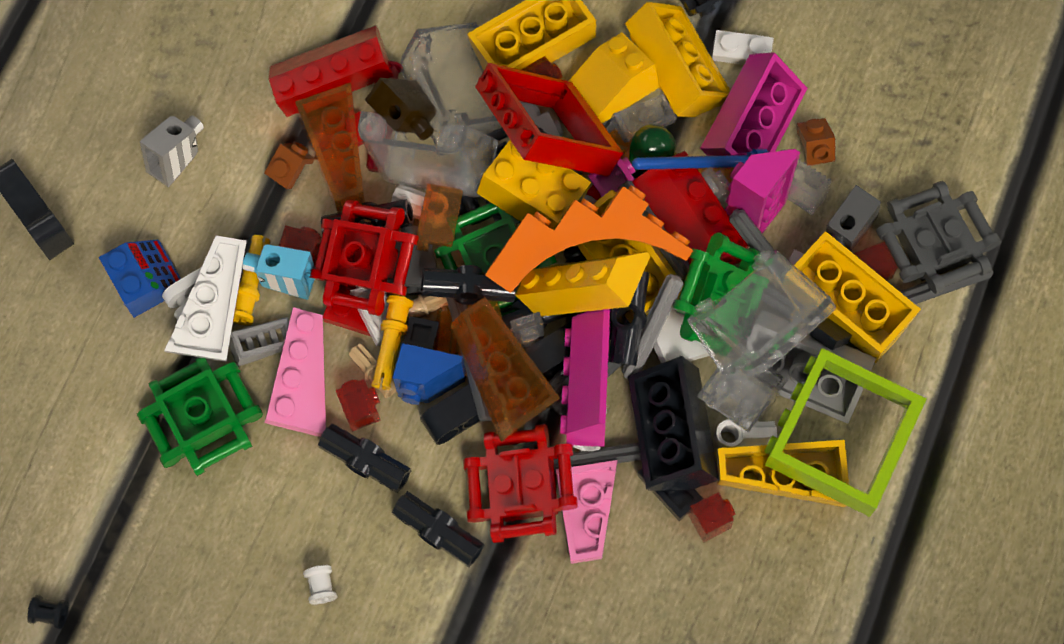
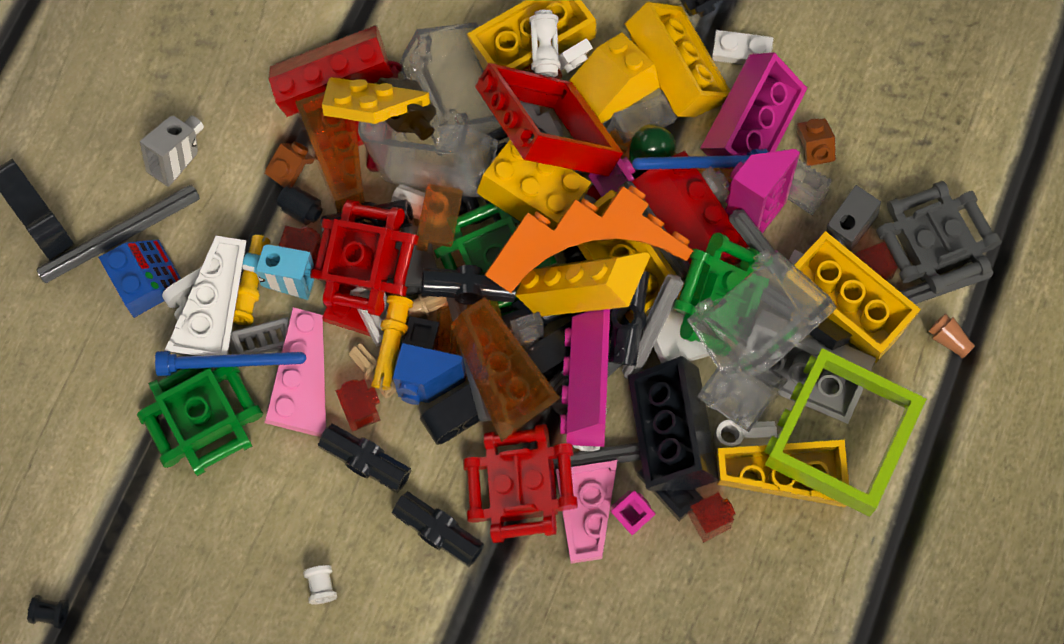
(118, 234): none -> dark grey axle
(167, 362): none -> blue piece
(299, 204): none -> black brick
(368, 101): none -> yellow wing
(544, 57): none -> white piece
(575, 56): none -> white plate
(632, 511): none -> dark pink brick
(950, 335): none -> nougat cone

